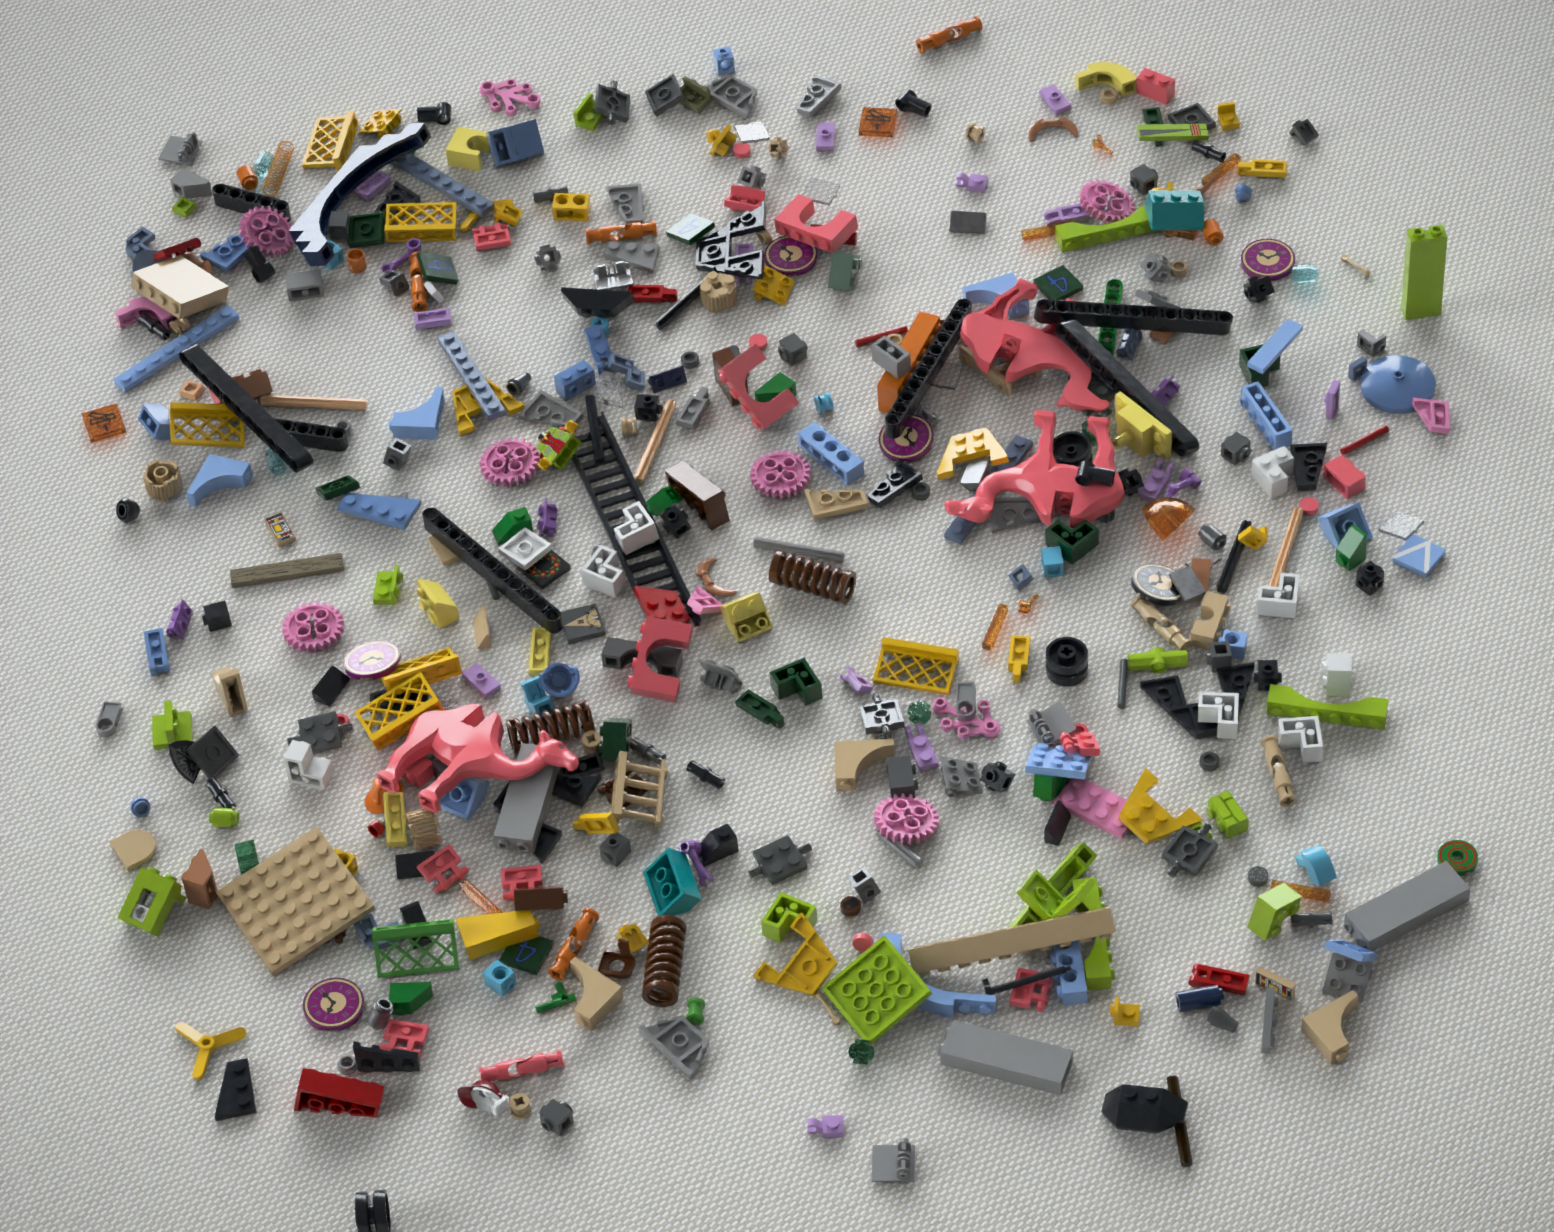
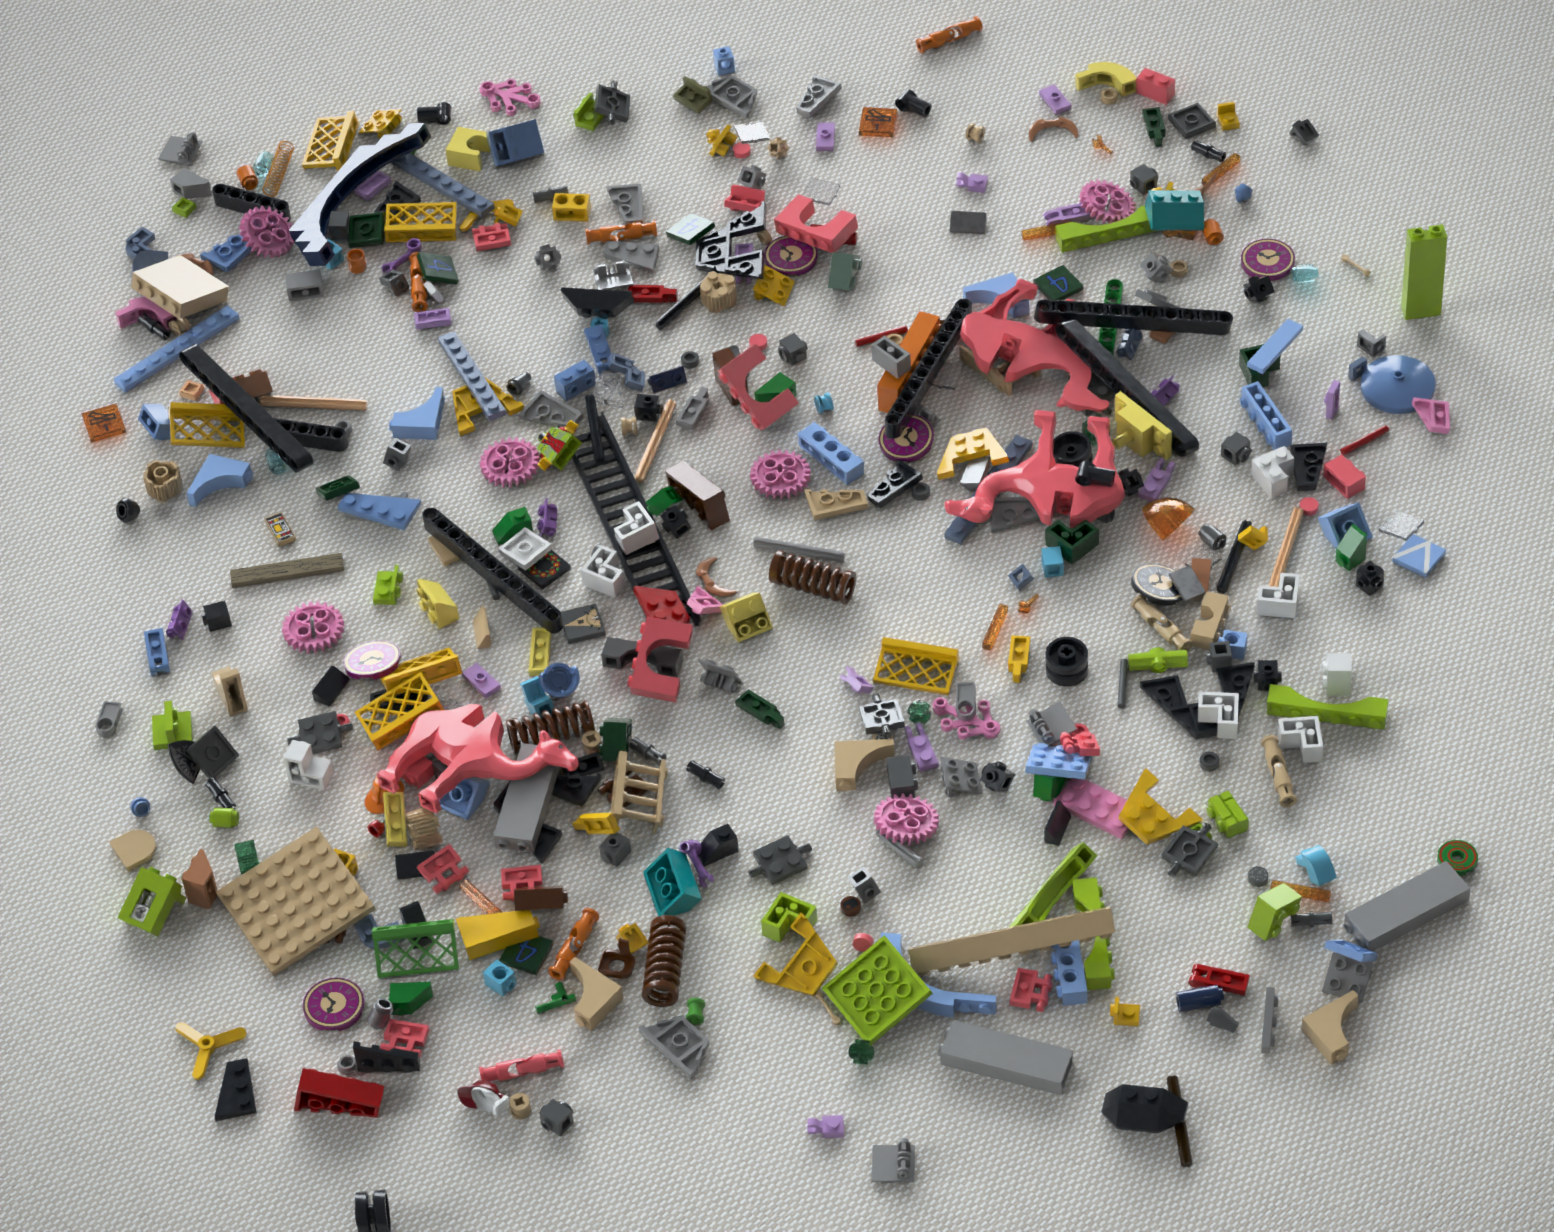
(178, 249): red plate -> none
(260, 267): black piece -> none
(665, 95): dark grey tile -> none
(798, 679): dark green brick -> none
(1023, 981): black piece -> none
(1051, 903): lime bracket -> none
(1172, 132): lime tile -> none
(1187, 479): medium lavender brick -> none
(1263, 168): yellow hinge -> none
(1282, 986): tile -> none

